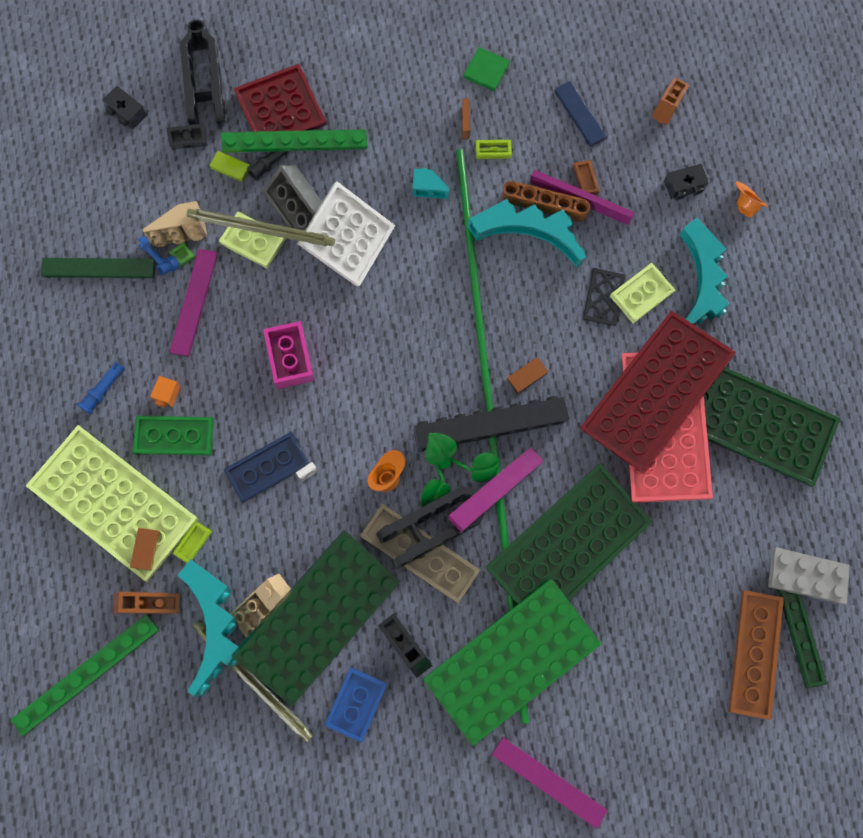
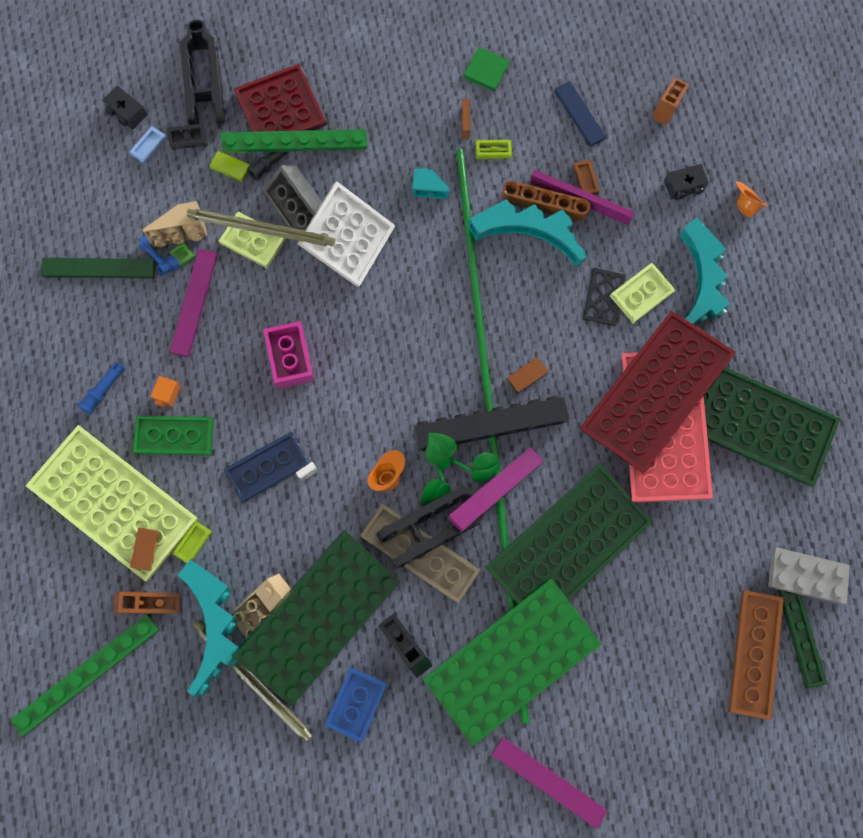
(148, 145): none -> light blue tile

